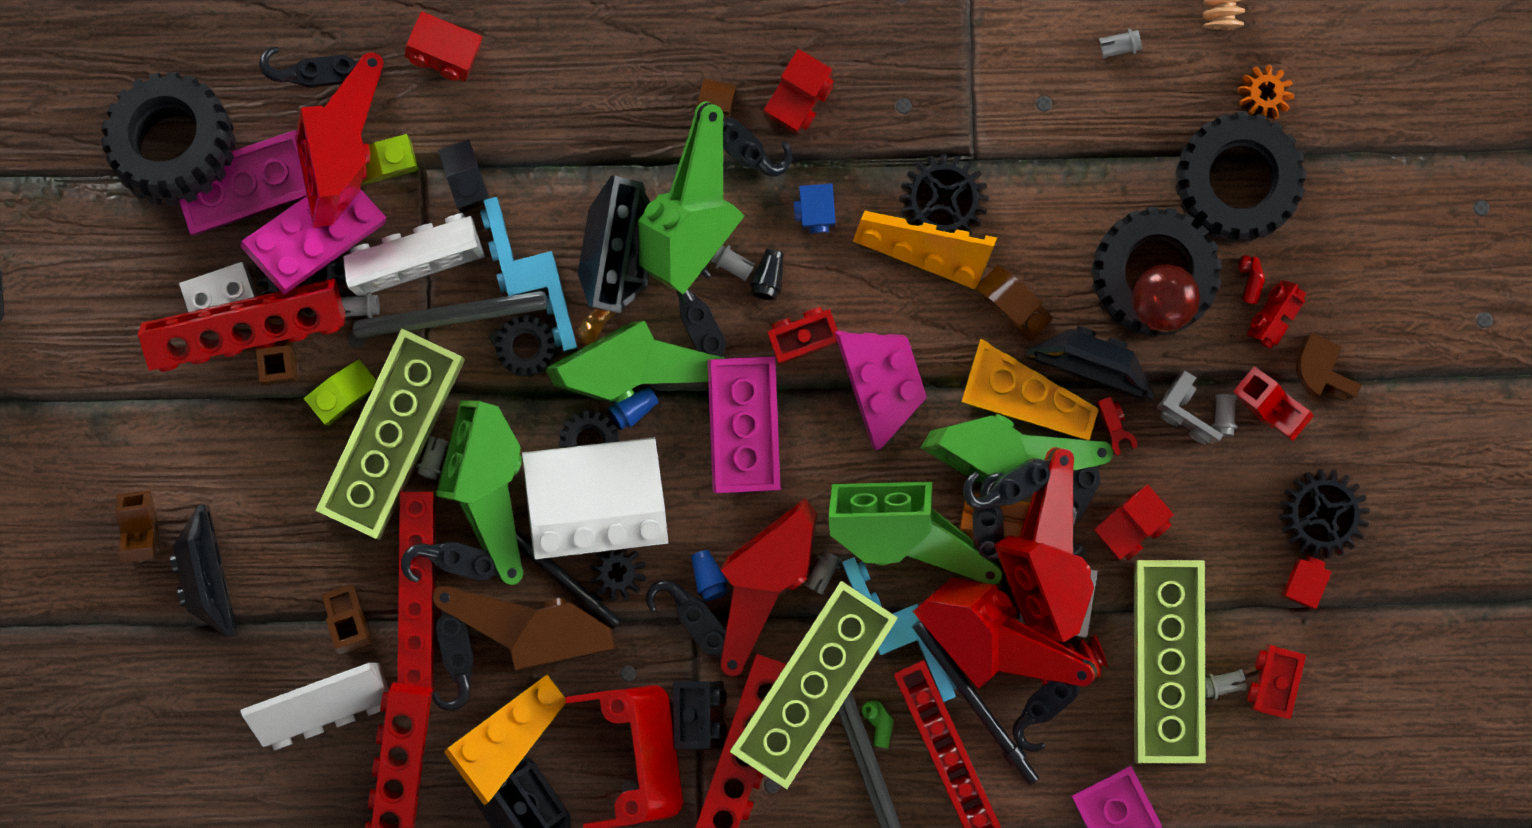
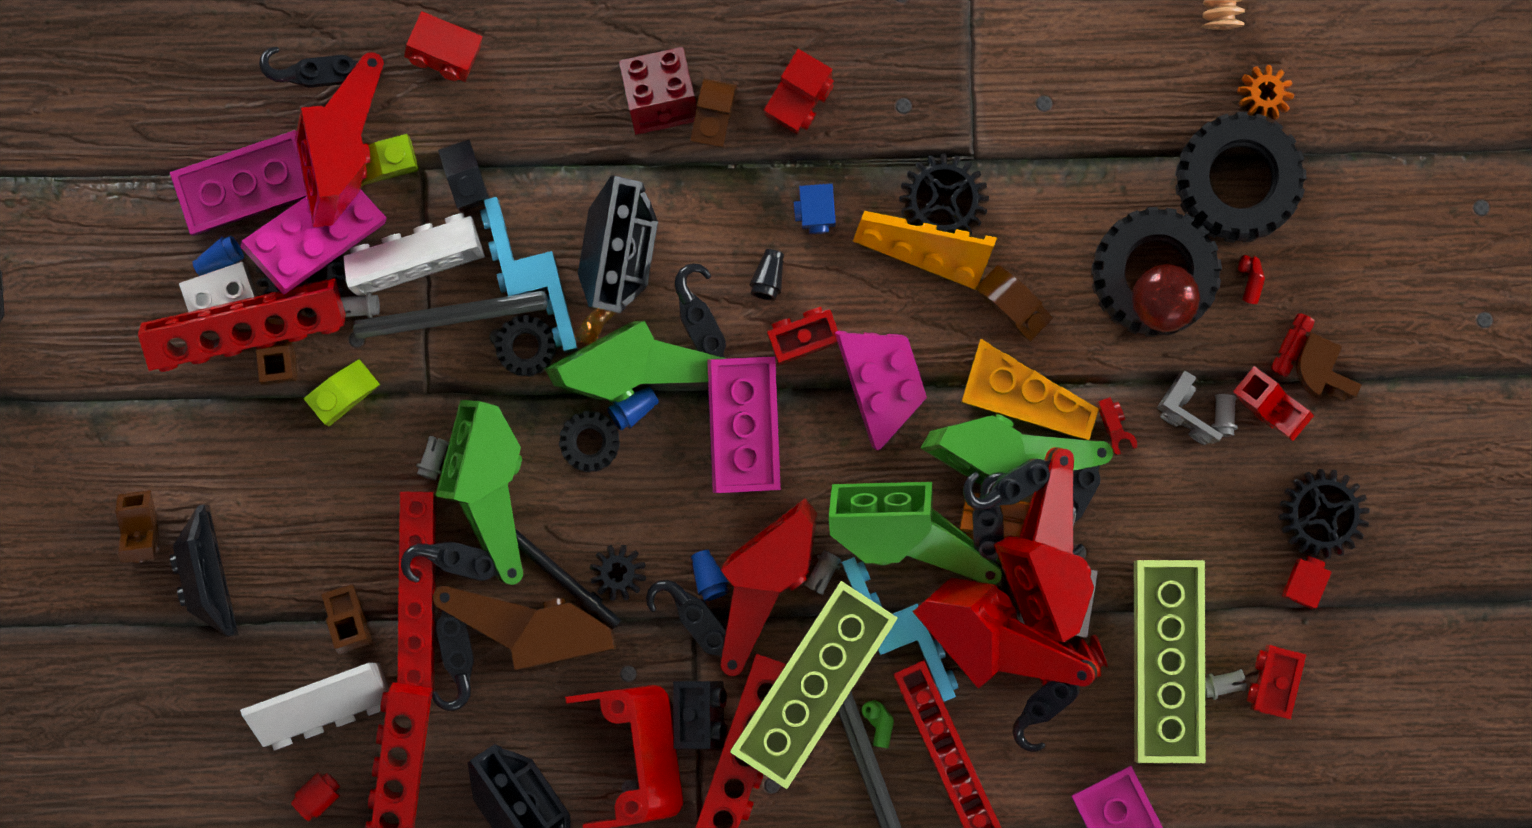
(150, 103): black tyre -> none
(218, 256): none -> blue cone
(316, 796): none -> red brick
(390, 434): yellowish green brick -> none
(500, 742): light orange wing -> none
(594, 498): white slope -> none
(658, 90): none -> dark red bracket
(693, 220): bright green slope -> none
(733, 262): light grey pin -> none
(1012, 752): black bar -> none
(1094, 361): black wedge -> none
(1120, 44): light grey pin -> none
(1132, 522): red brick -> none
(1282, 300): red hinge -> none
(1292, 345): none -> red axle

